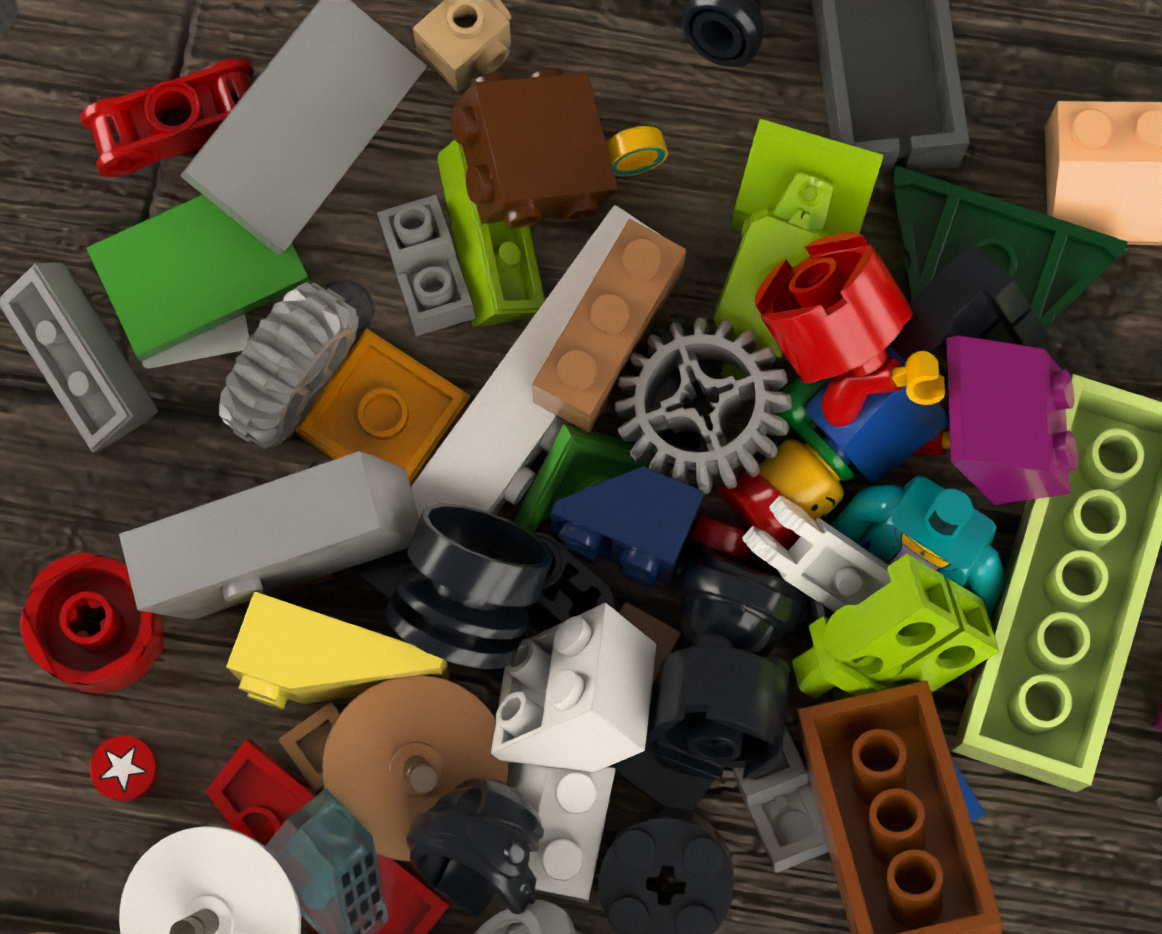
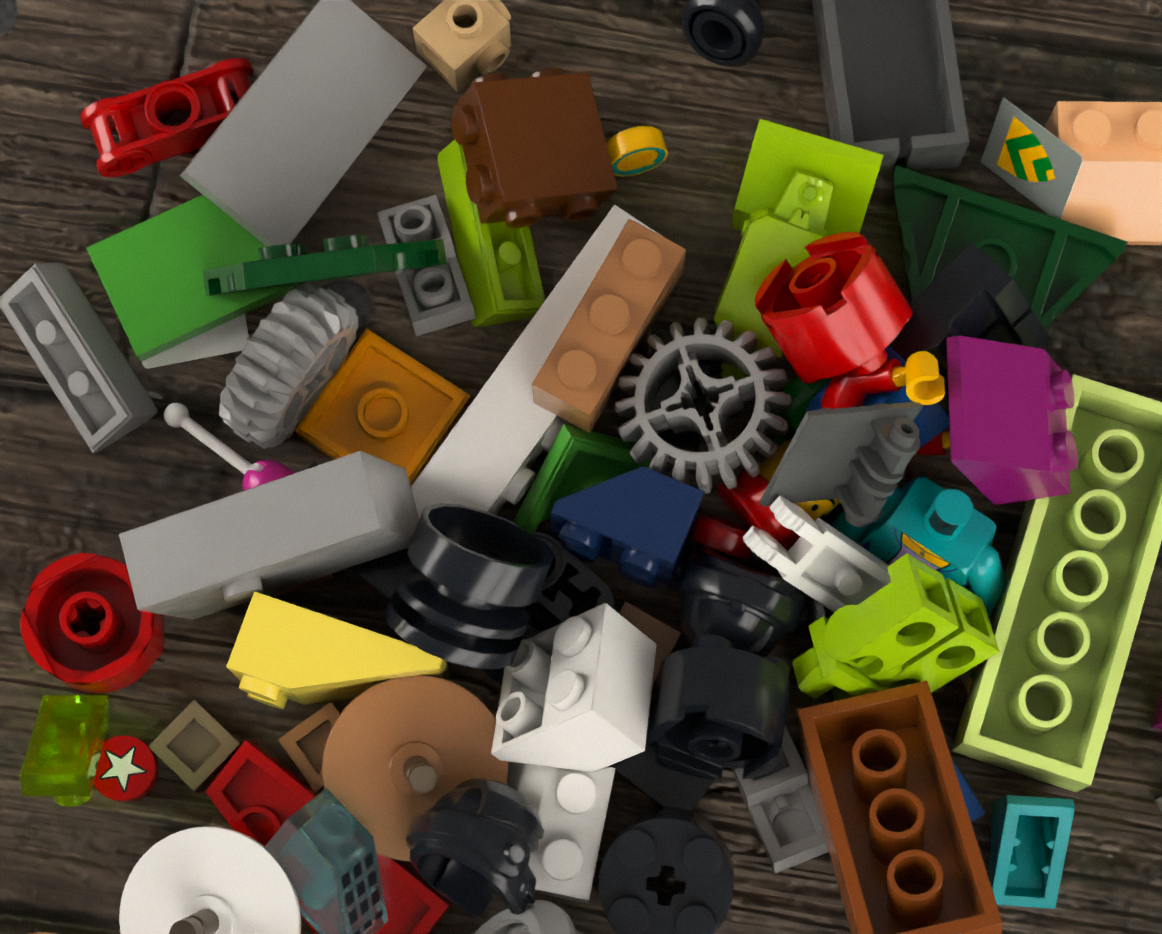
(65, 748): none -> clear neon green tile
(195, 746): none -> dark tan tile
(255, 474): none -> white hinge
(342, 259): none -> dark green wing
(849, 457): none -> dark grey hinge
(1028, 849): none -> teal slope
(1031, 159): none -> light grey sticker

